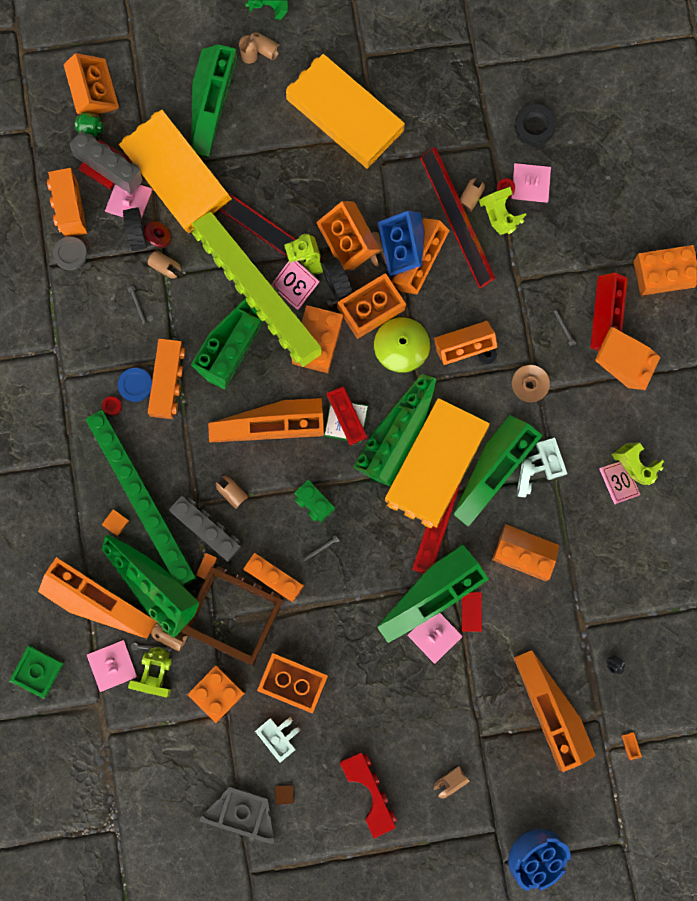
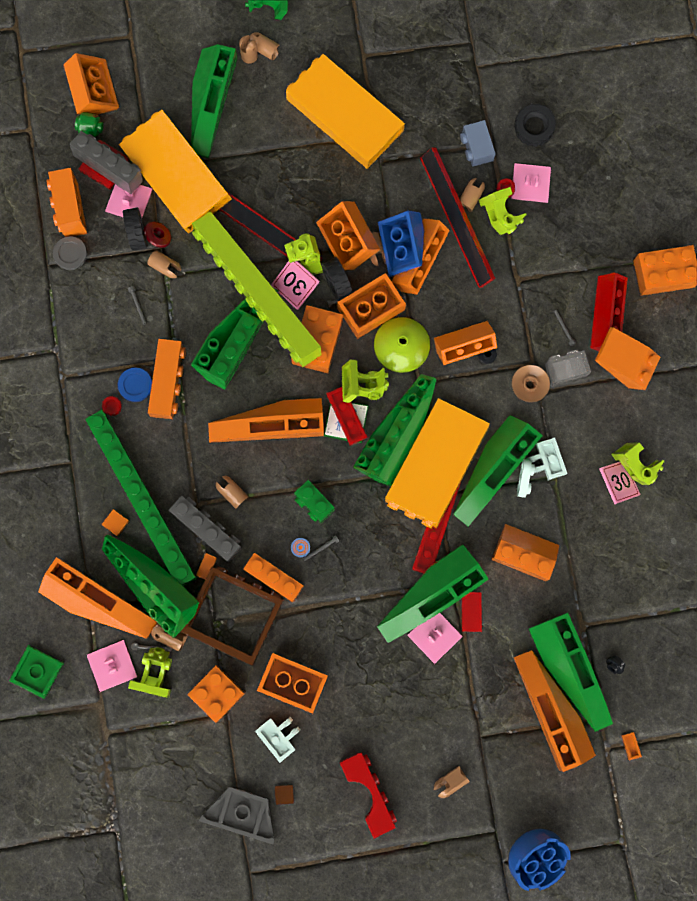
(300, 547): none -> medium blue tile
(374, 380): none -> lime tile
(478, 143): none -> sand blue brick
(567, 367): none -> clear brick
(570, 667): none -> green wedge

